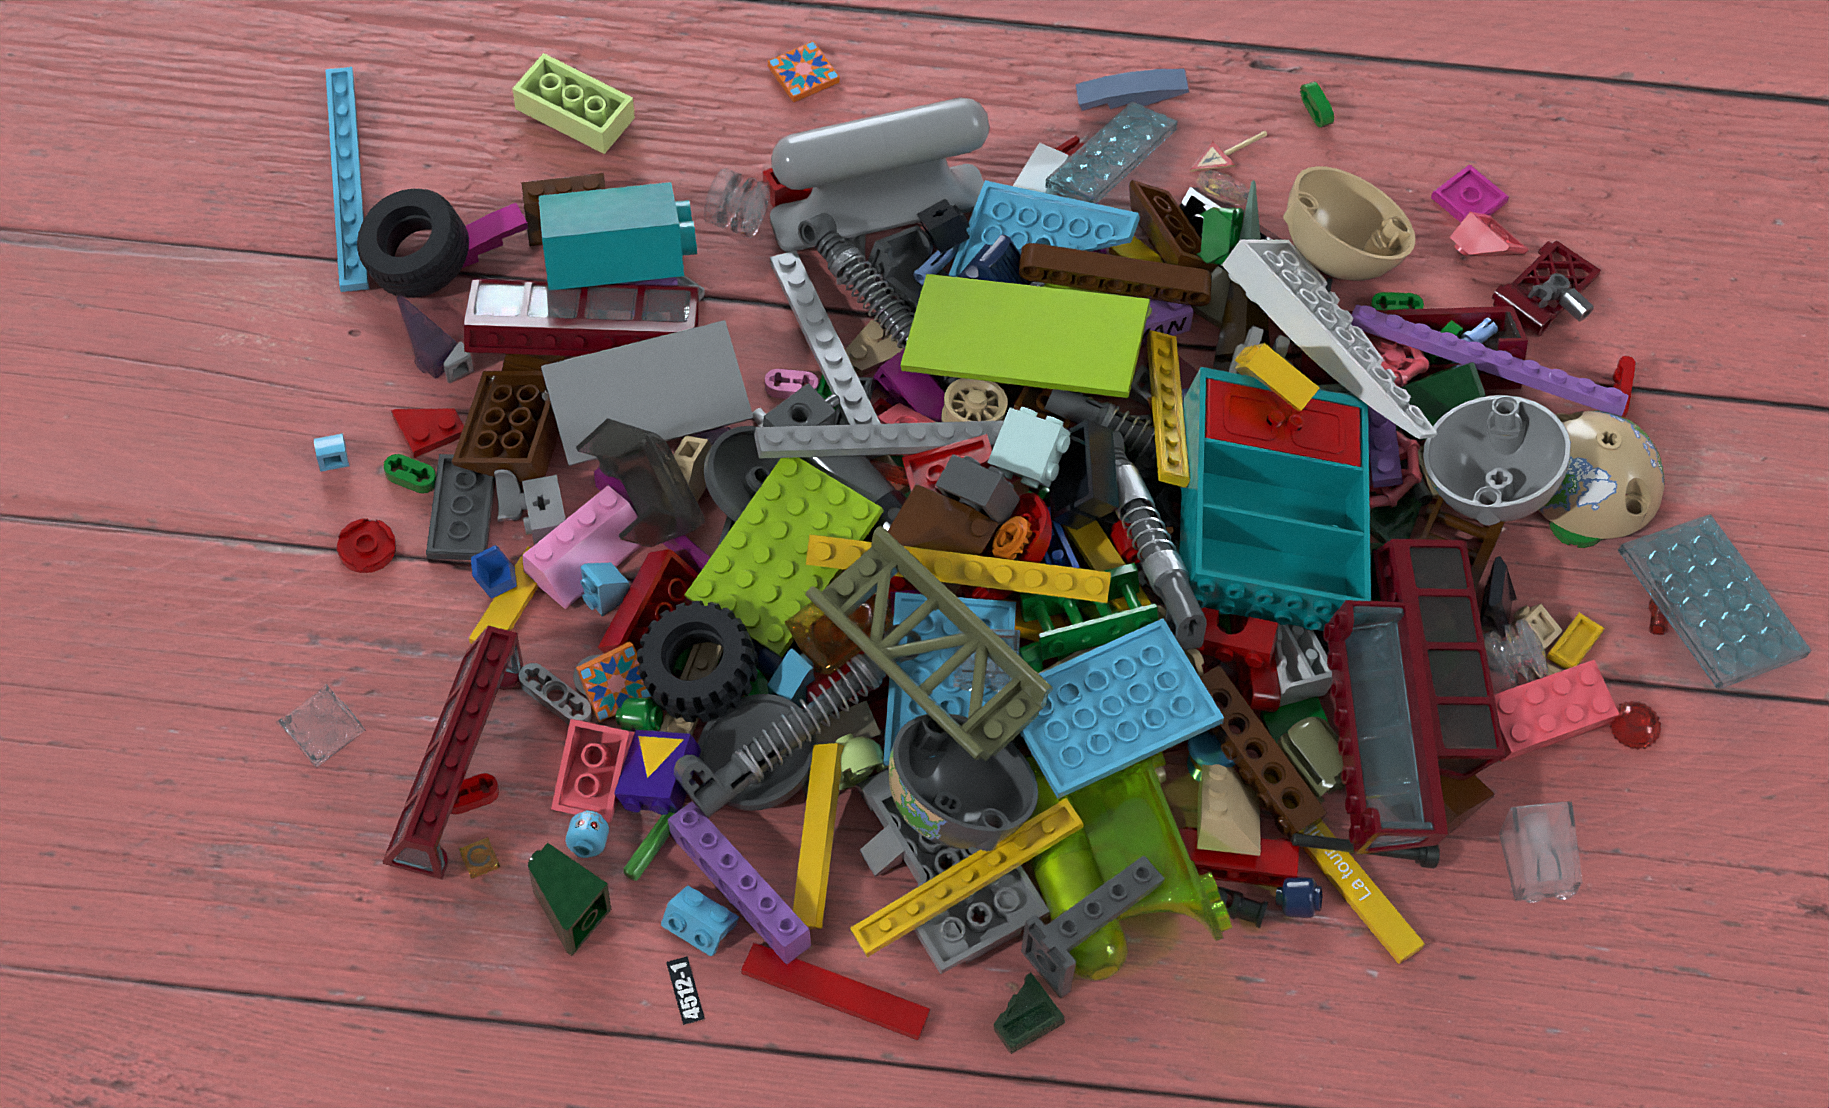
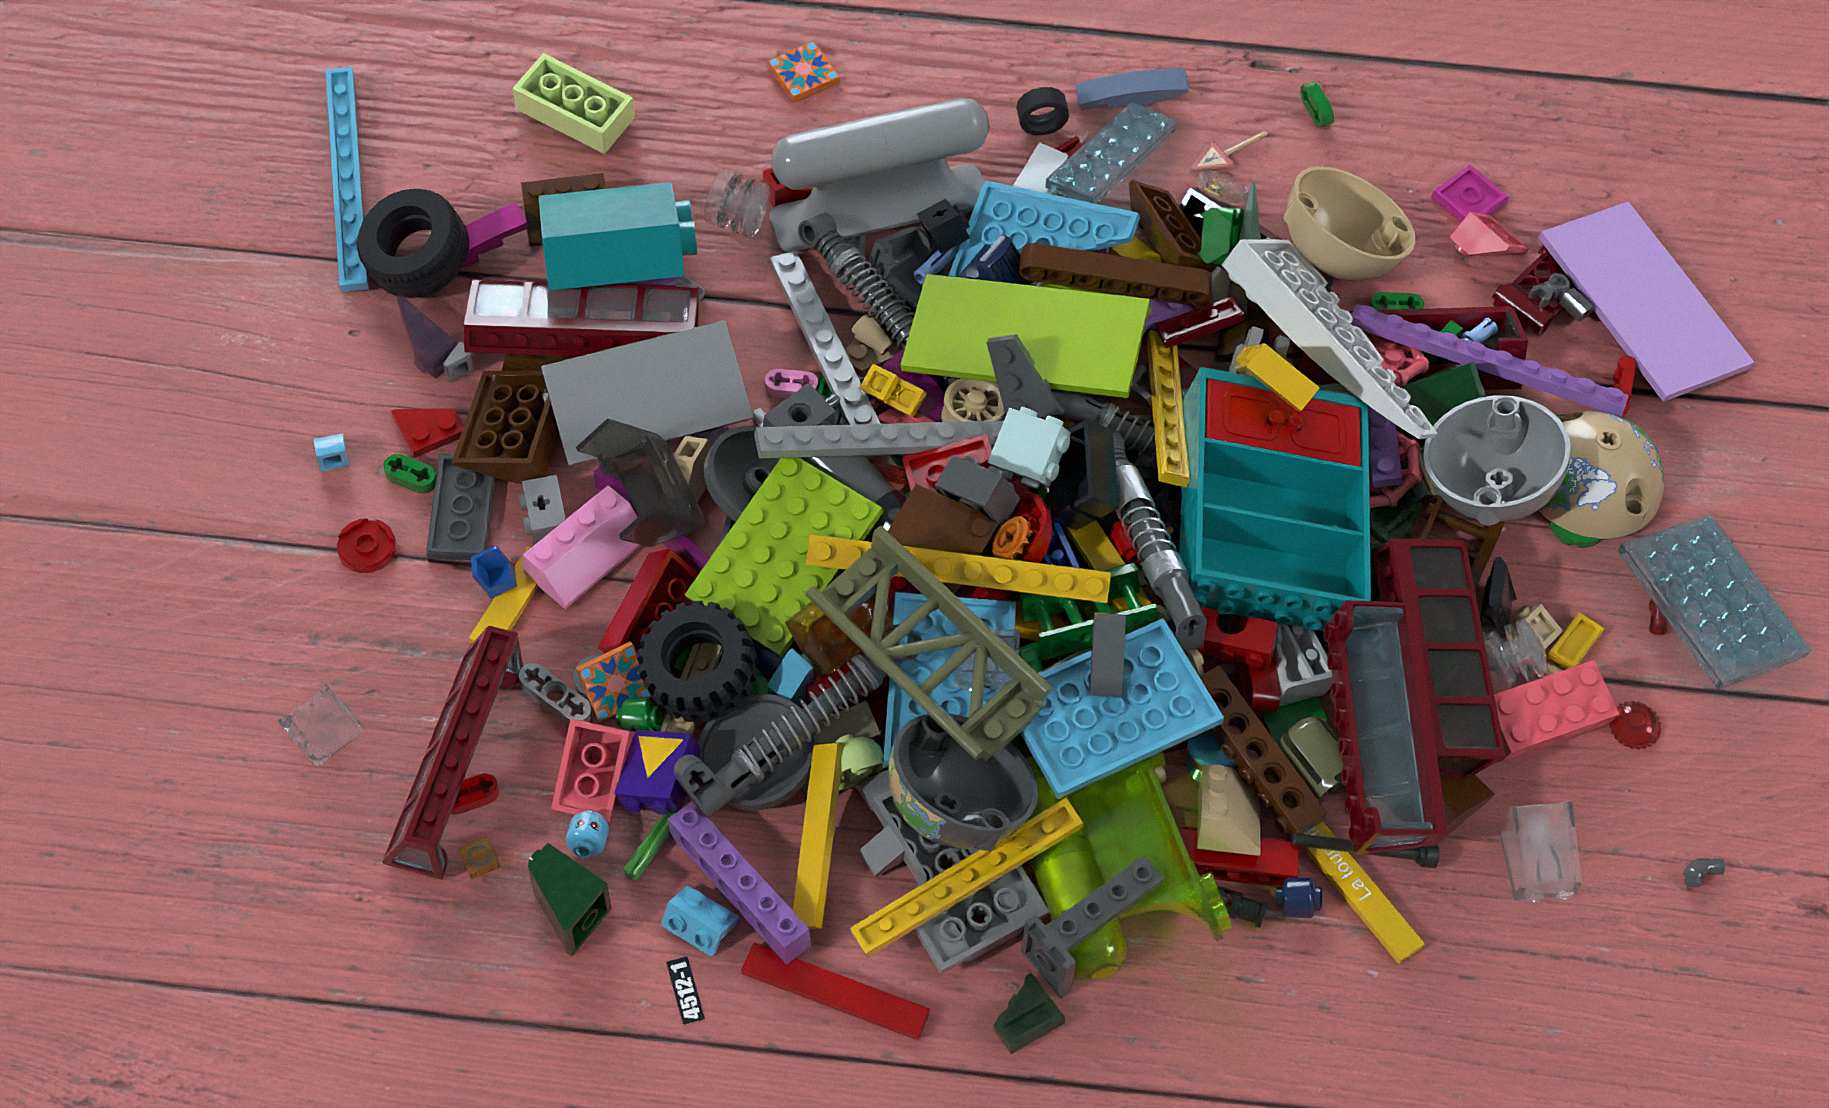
(508, 498): light grey helmet -> none
(603, 586): medium azure slope -> none
(870, 333): none -> tan cone
(892, 390): none -> yellow slope
(1018, 378): none -> dark grey wing
(1038, 99): none -> black tyre
(1107, 655): none -> dark grey beam
(1200, 322): none -> dark red tile
(1646, 301): none -> lavender tile
(1699, 868): none -> dark grey arm

